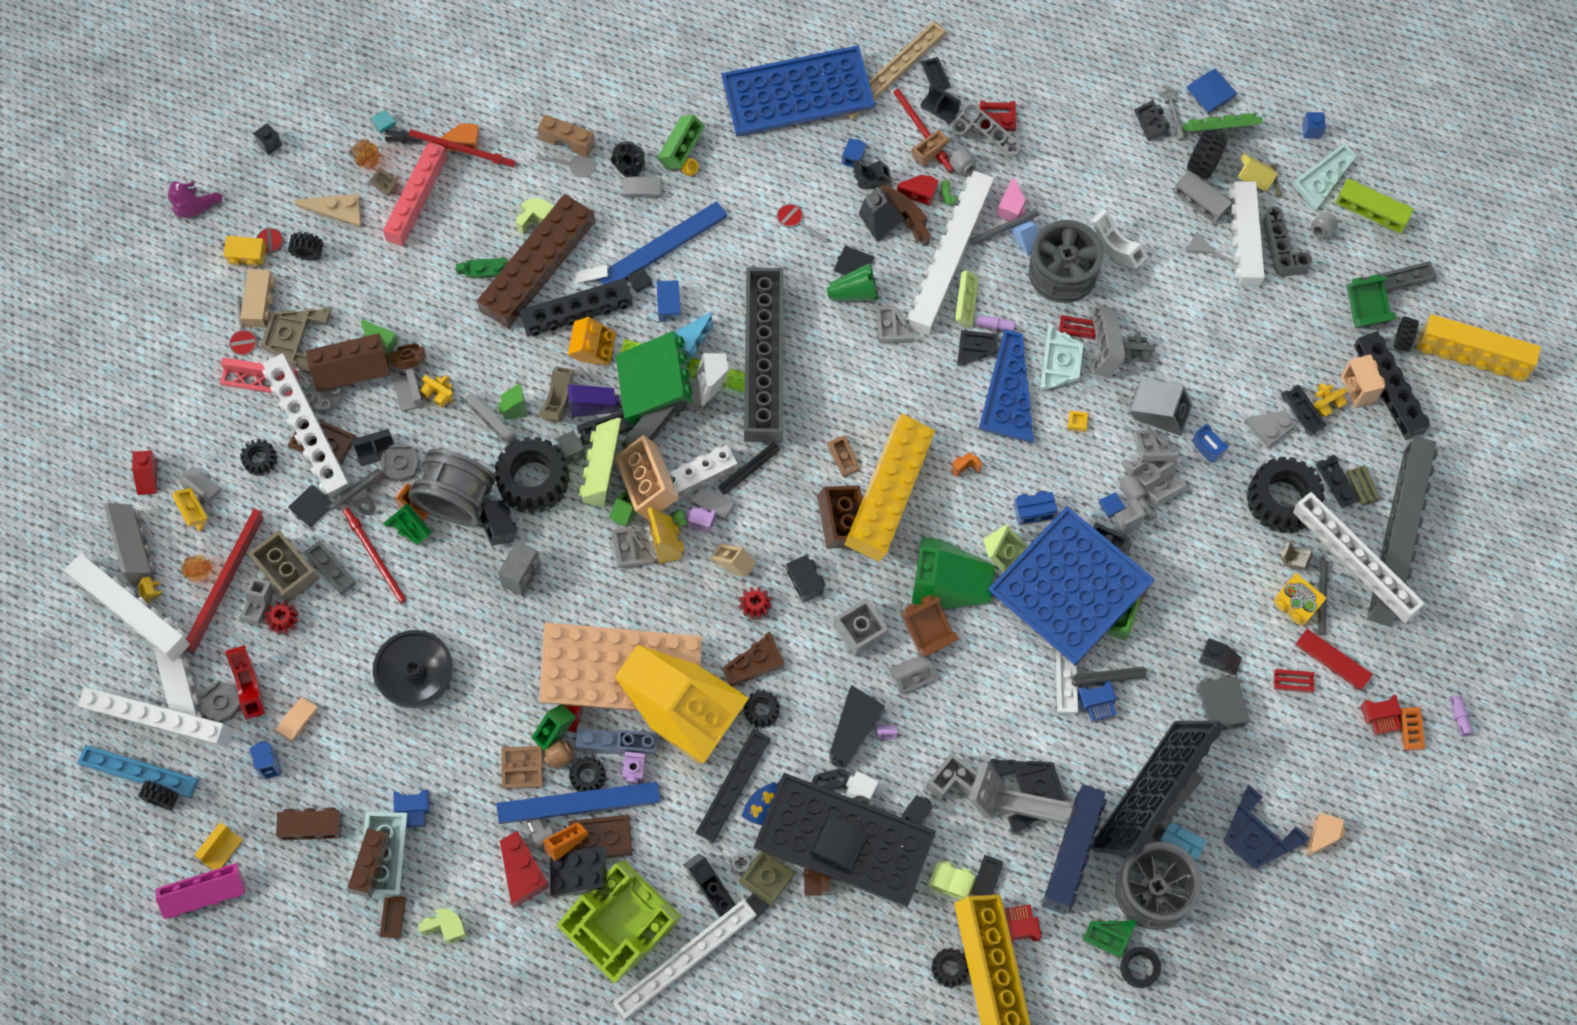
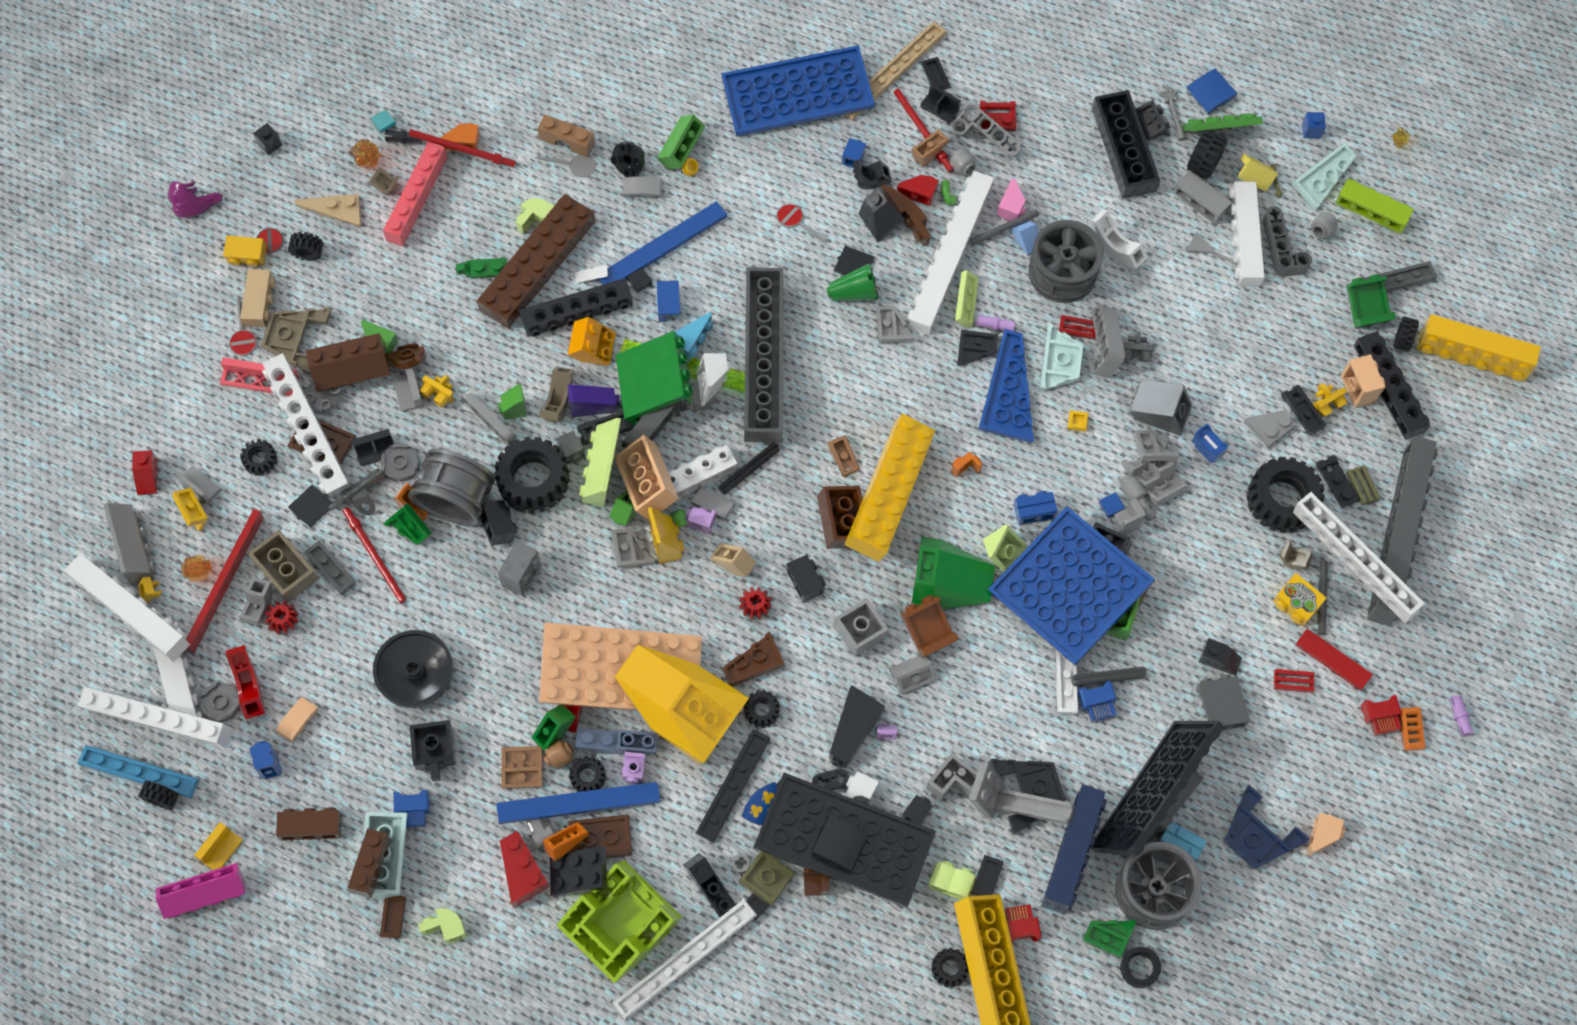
(440, 755): none -> black hinge
(1125, 144): none -> black brick
(1401, 137): none -> clear yellow plate

